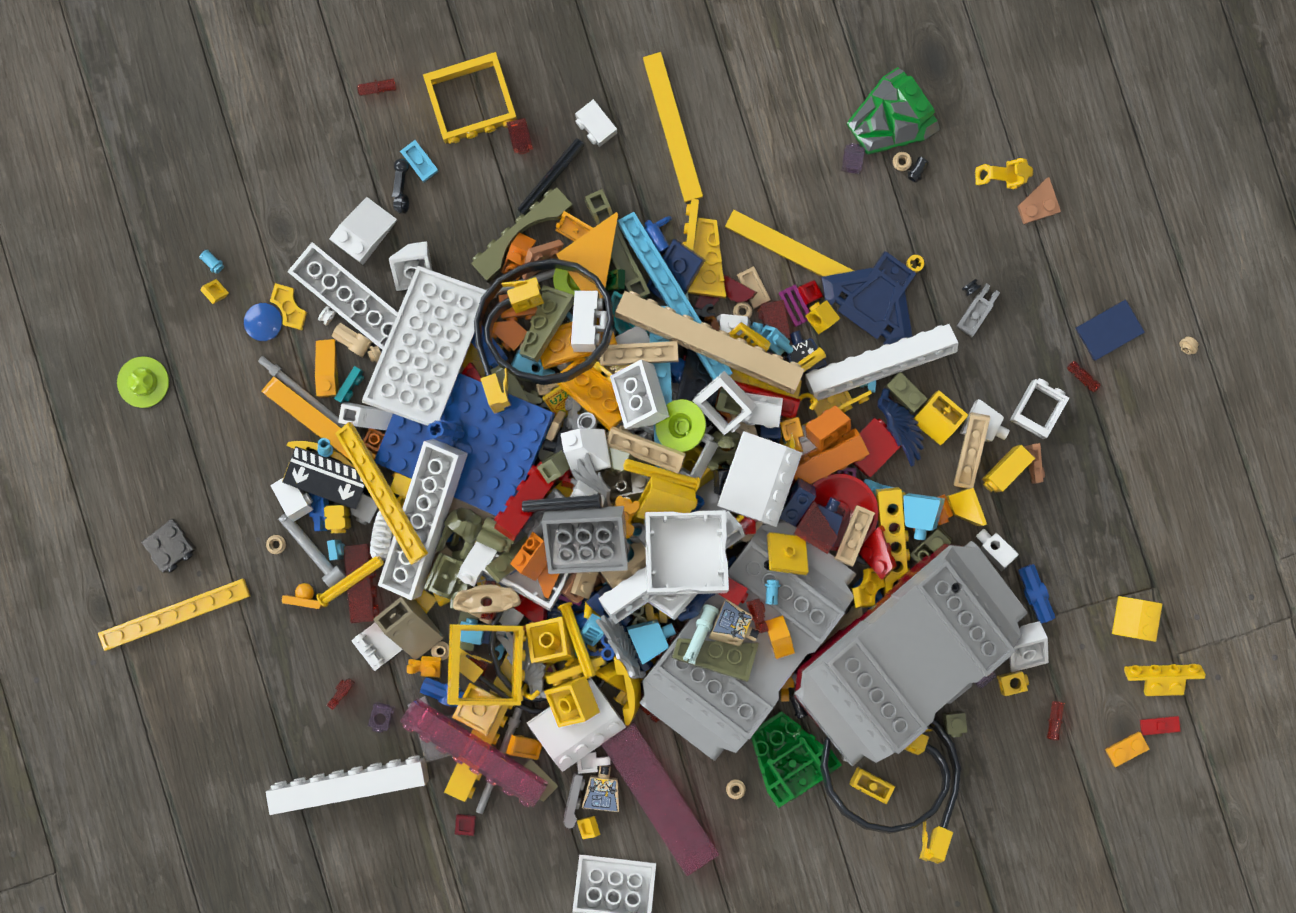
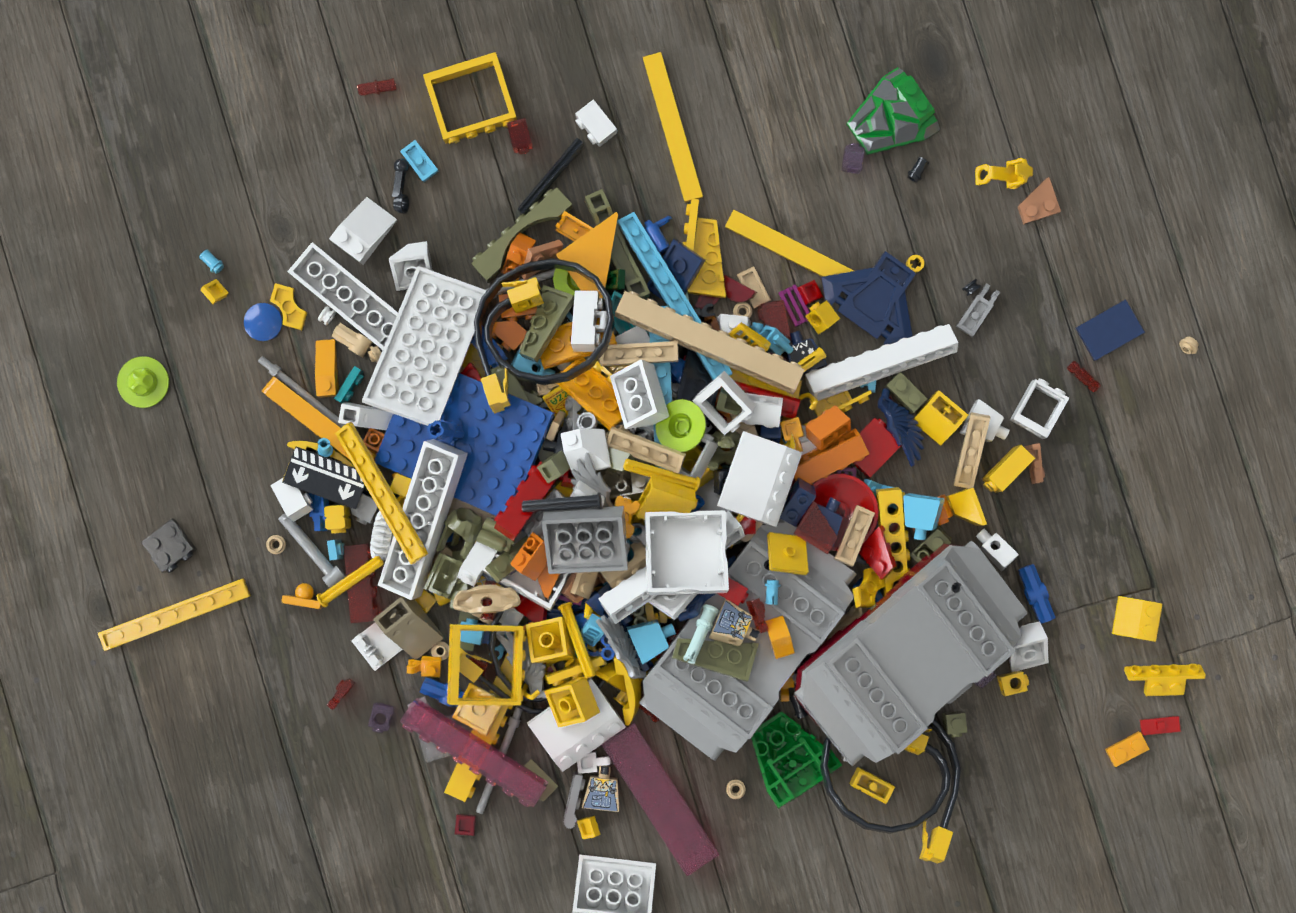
(347, 786): white brick -> none
(524, 747): light orange tile -> none
(906, 157): tan plate -> none
(1055, 720): clear red axle -> none

